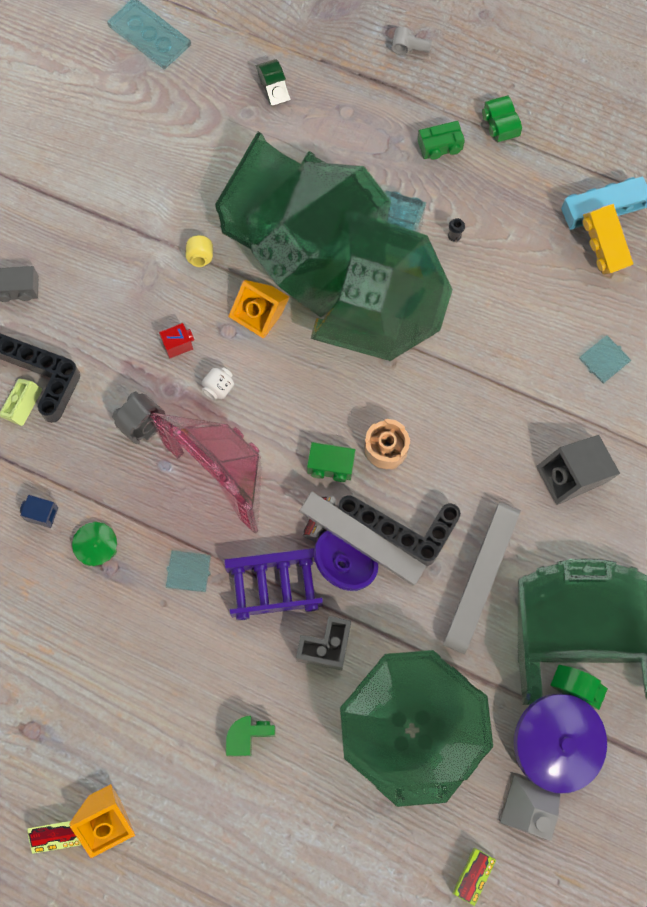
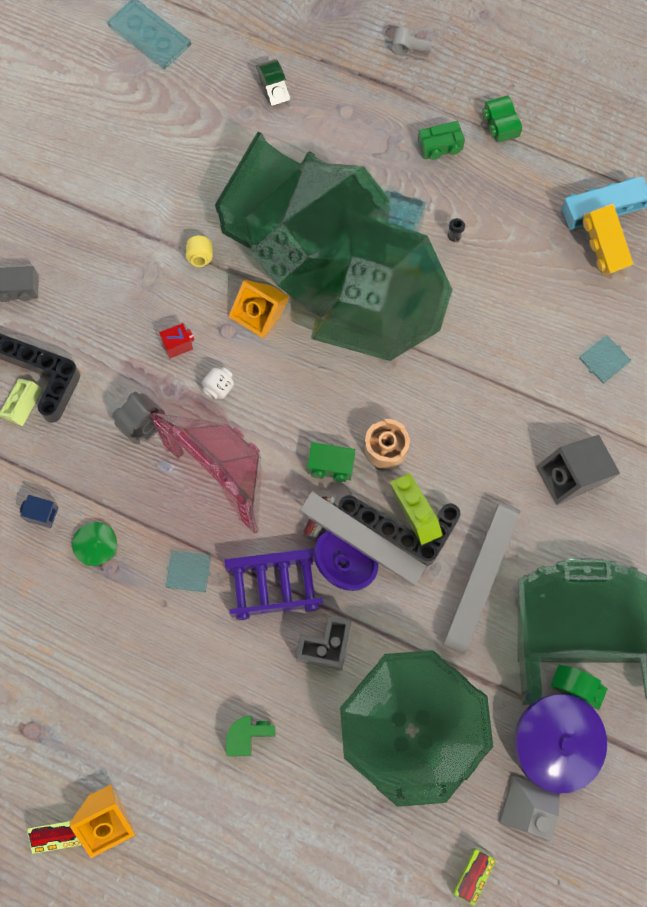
(416, 509): none -> lime brick

